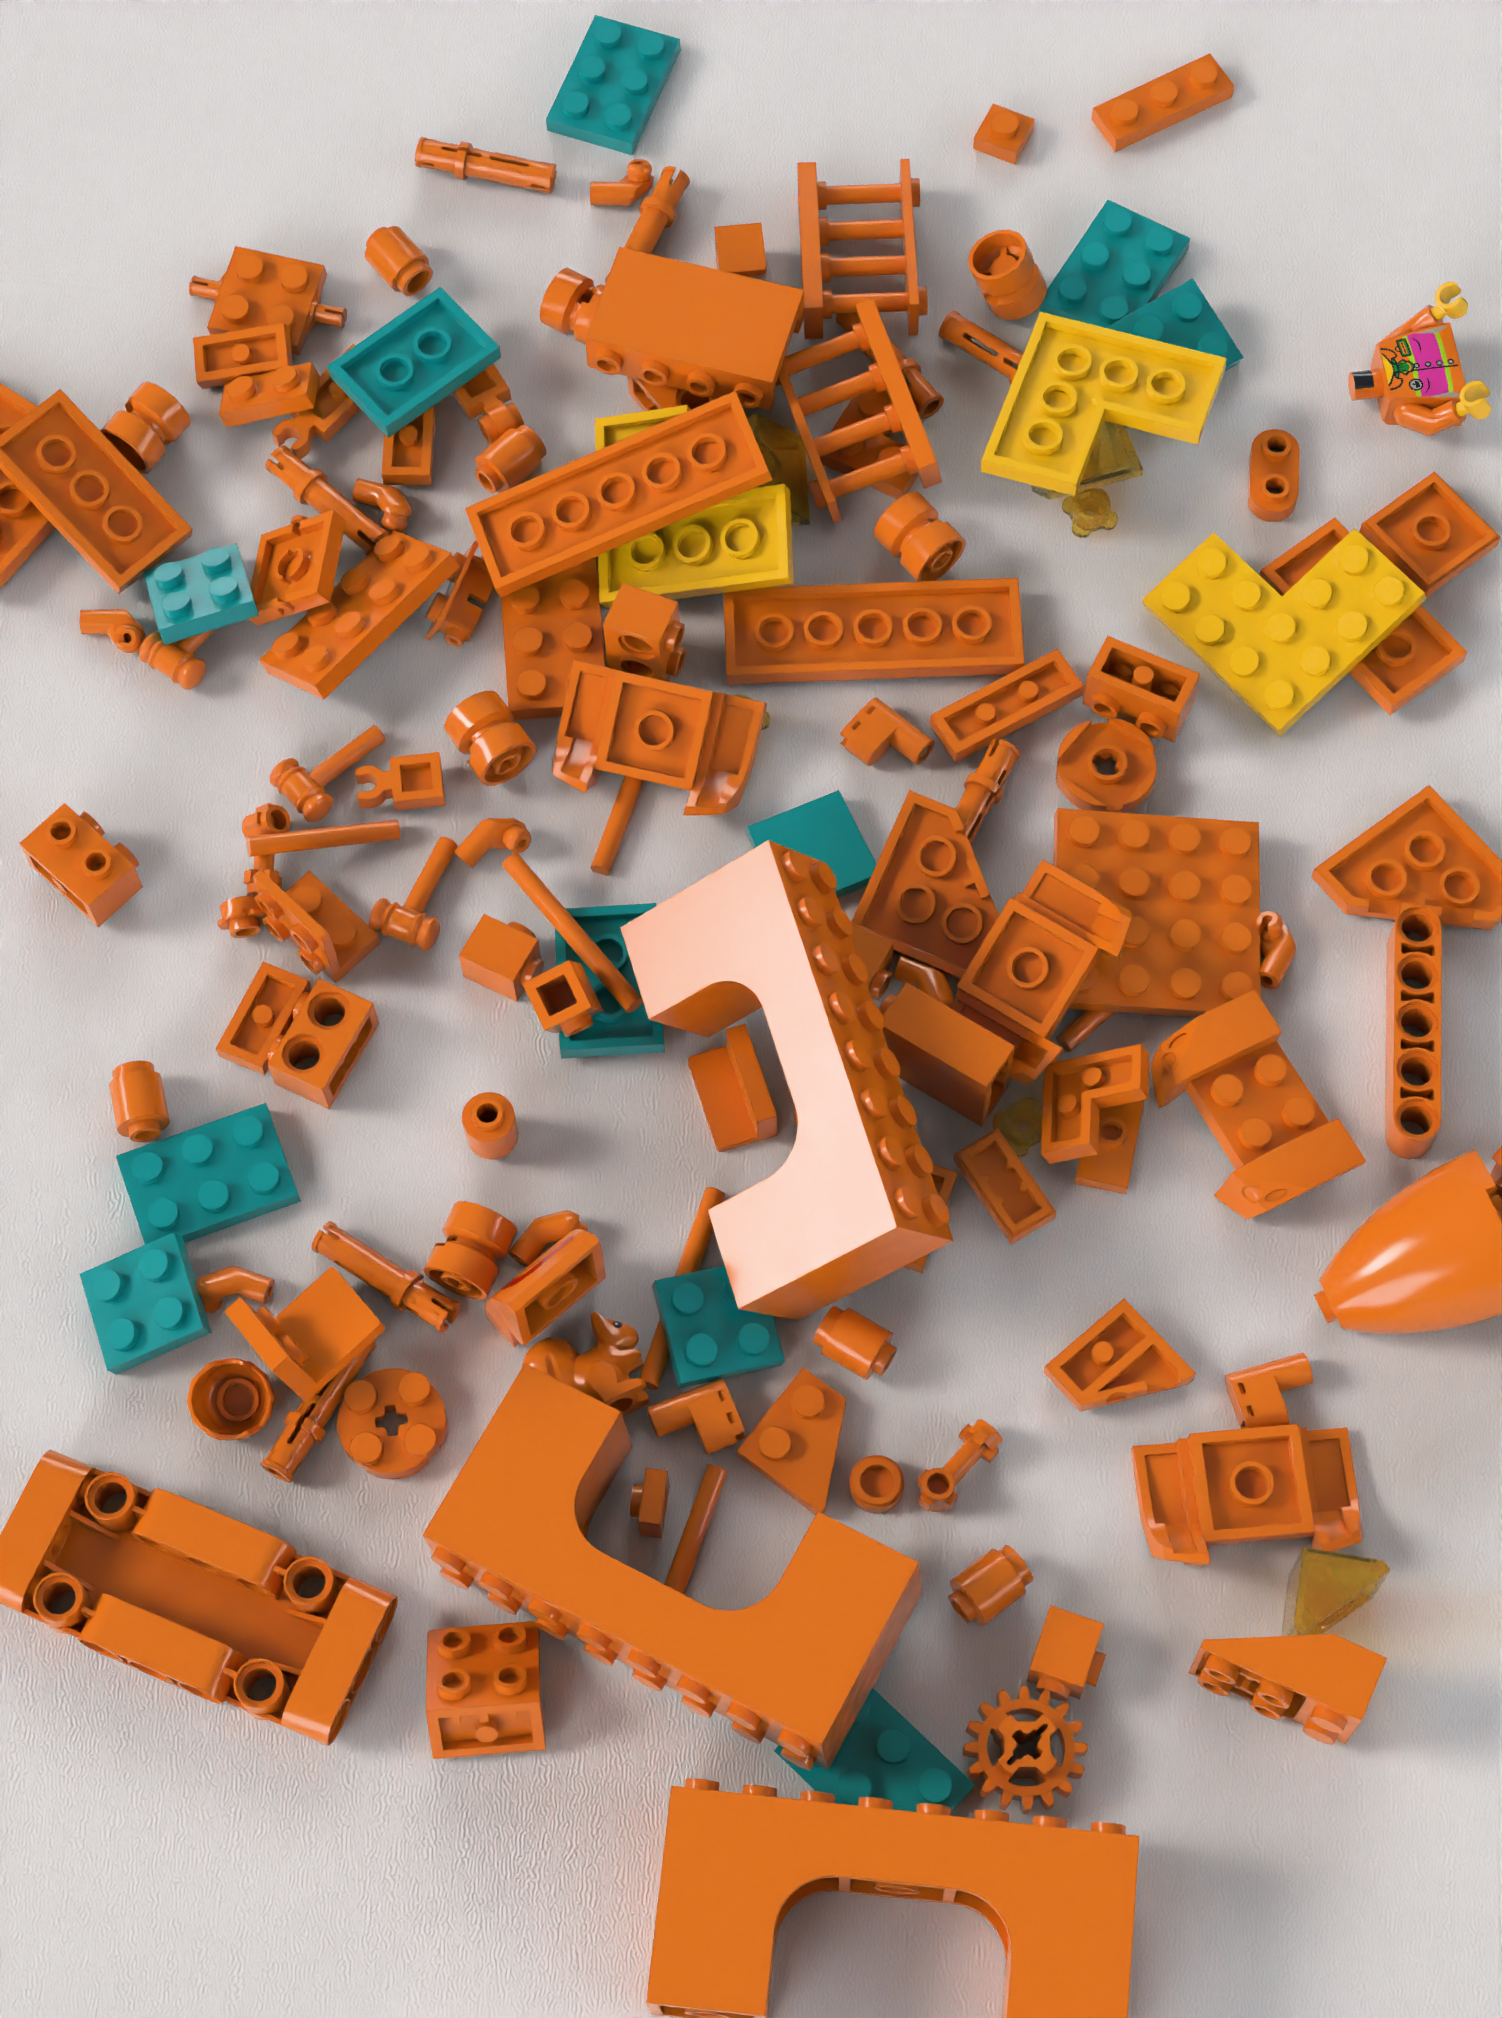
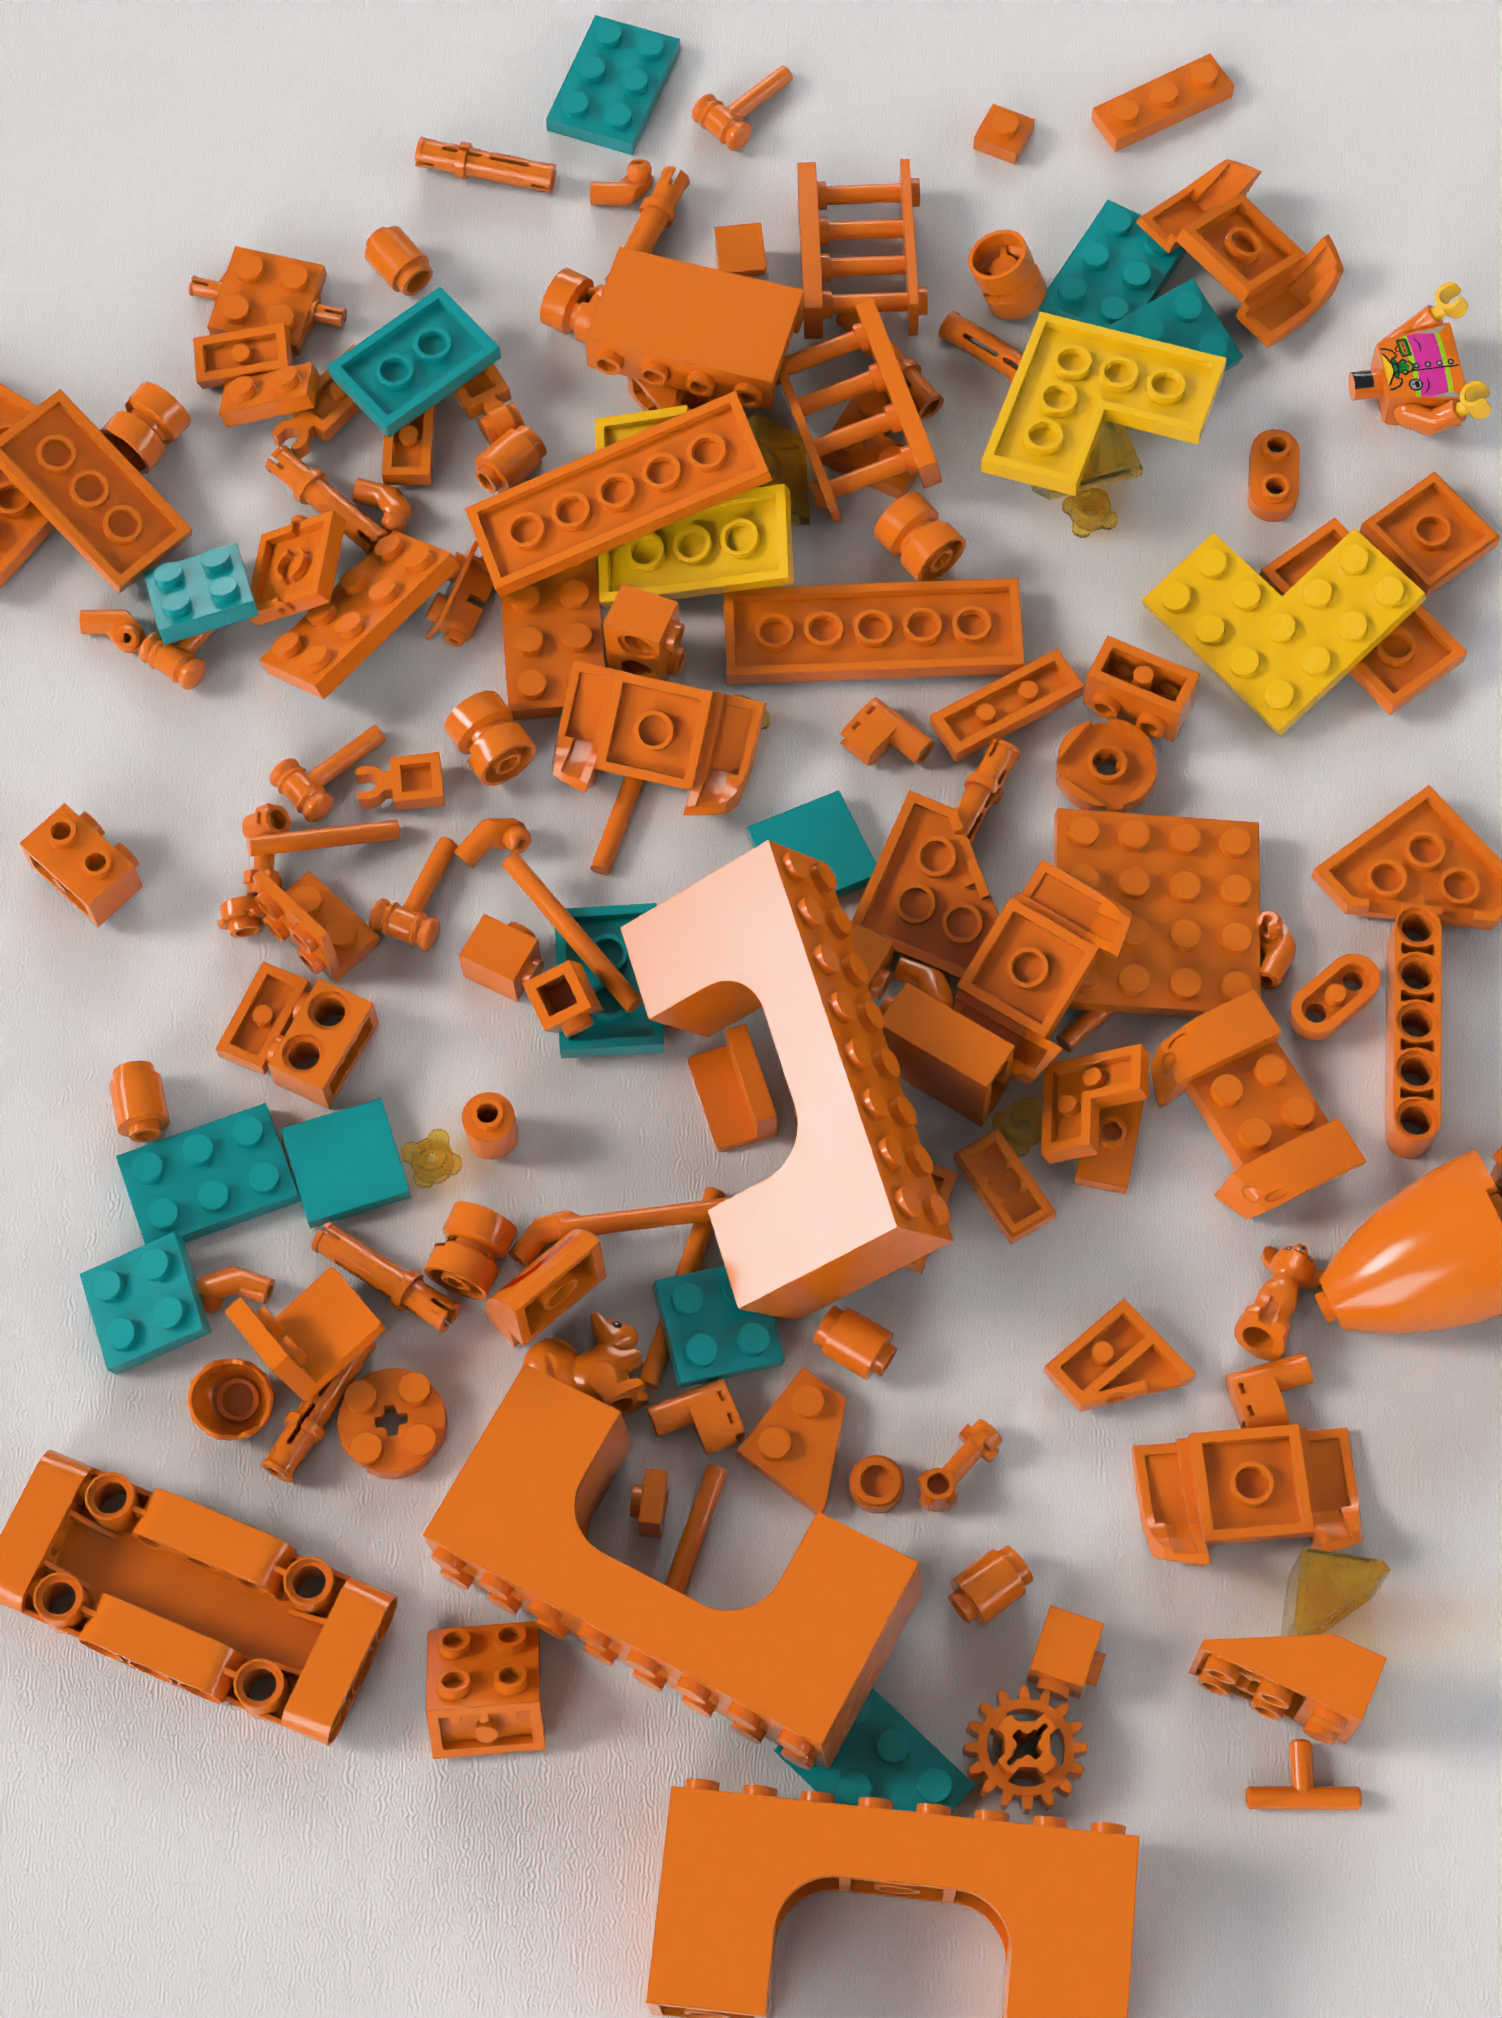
(345, 1163): none -> teal tile
(431, 1173): none -> clear yellow plate
(640, 1218): none -> orange bar
(727, 122): none -> orange piece
(1246, 251): none -> orange piece
(1265, 1323): none -> orange animal
(1302, 1792): none -> orange piece
(1332, 999): none -> orange plate

